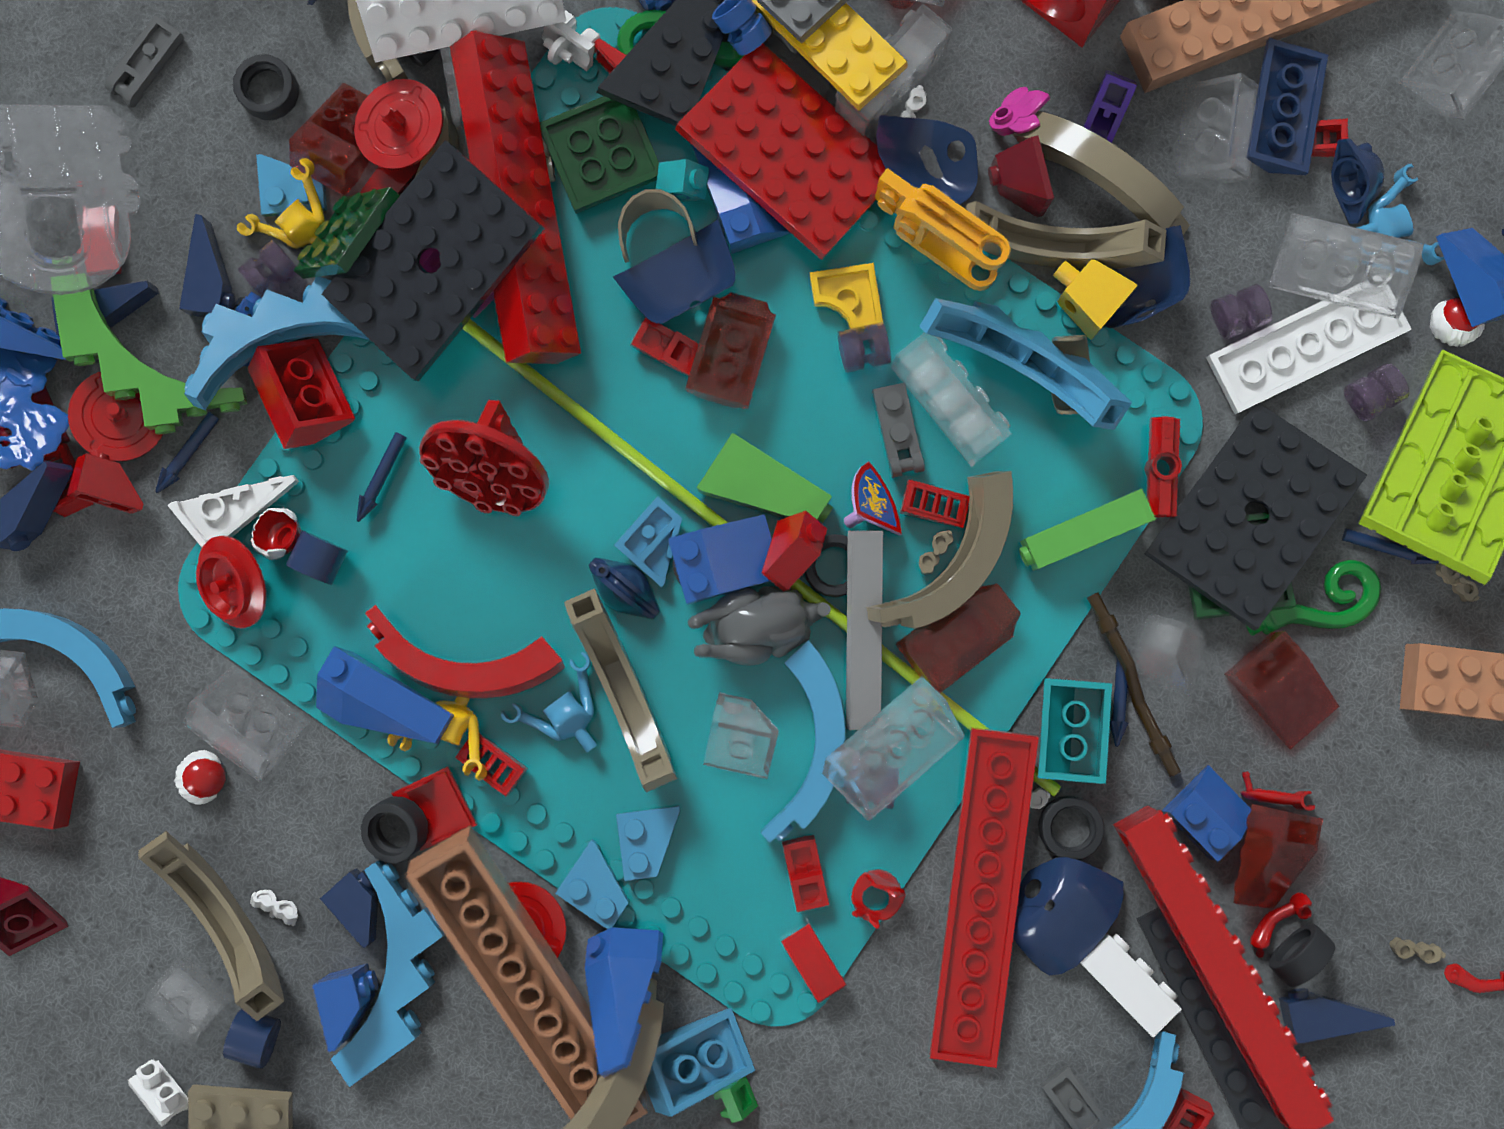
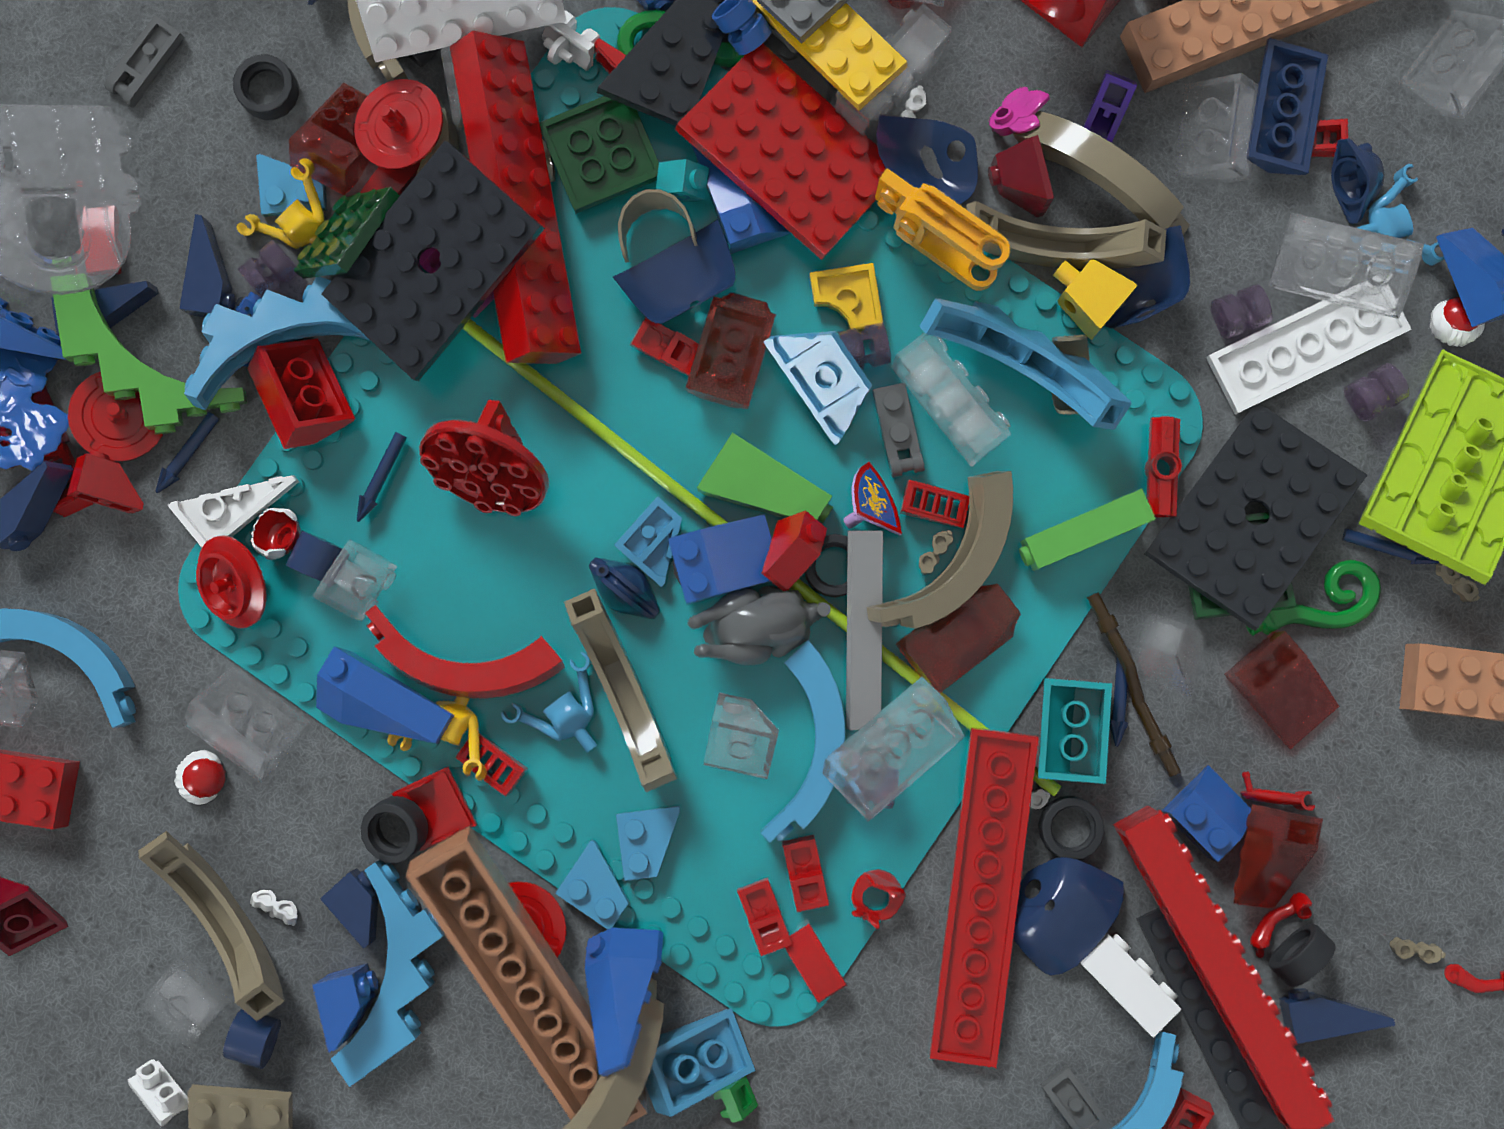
(355, 580): none -> clear slope
(764, 916): none -> red slope
(823, 377): none -> wing

